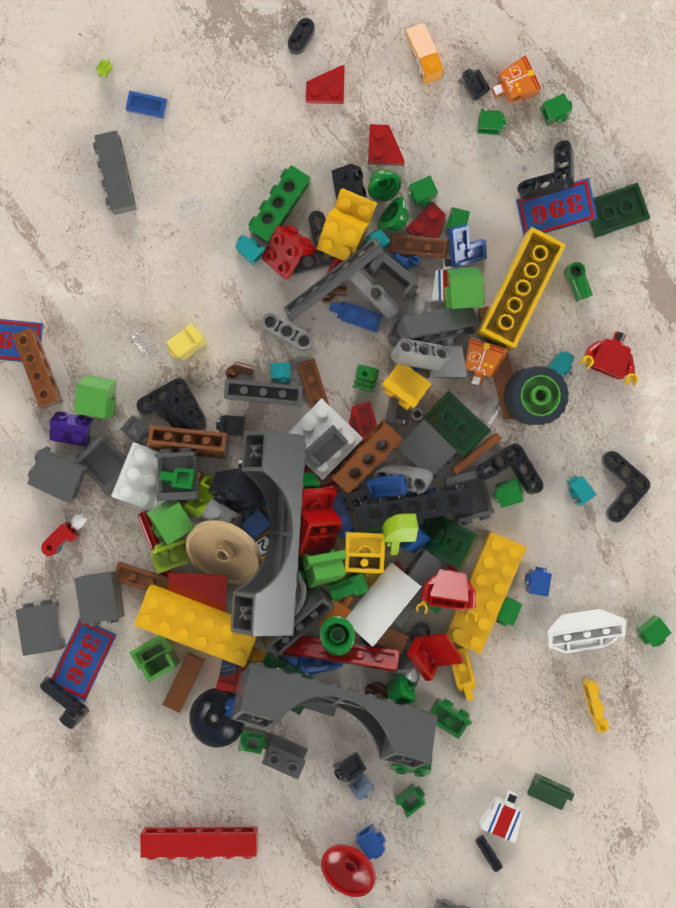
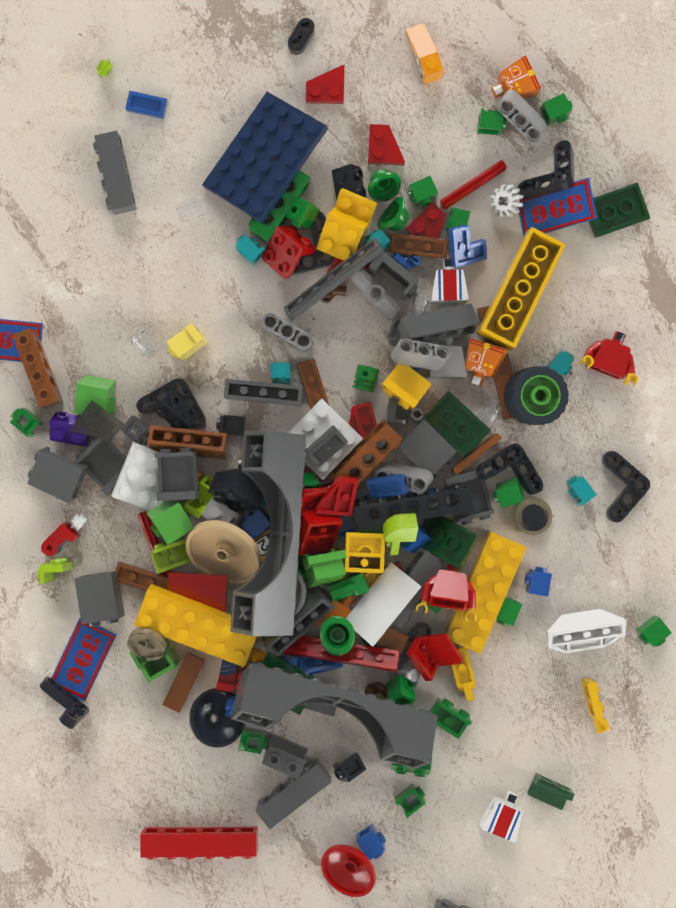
(25, 421): none -> green window
(39, 628): dark grey panel -> none
(47, 570): none -> lime bracket
(97, 422): none -> clear smoke wing
(146, 643): none -> dark tan tile
(180, 479): green plate -> none
(238, 368): reddish brown arm -> none
(265, 157): none -> dark blue plate
(293, 793): none -> dark grey brick
(302, 213): none -> green brick
(339, 497): none -> red wing
(357, 315): blue hinge -> none
(361, 786): sand blue tile -> none
(464, 288): bright green plate -> none
(473, 184): none -> red axle
(474, 83): black bracket -> none
(488, 853): black axle -> none
(499, 200): none -> white gear
(521, 107): none -> light grey beam
(533, 516): none -> tile
(579, 284): green piece -> none

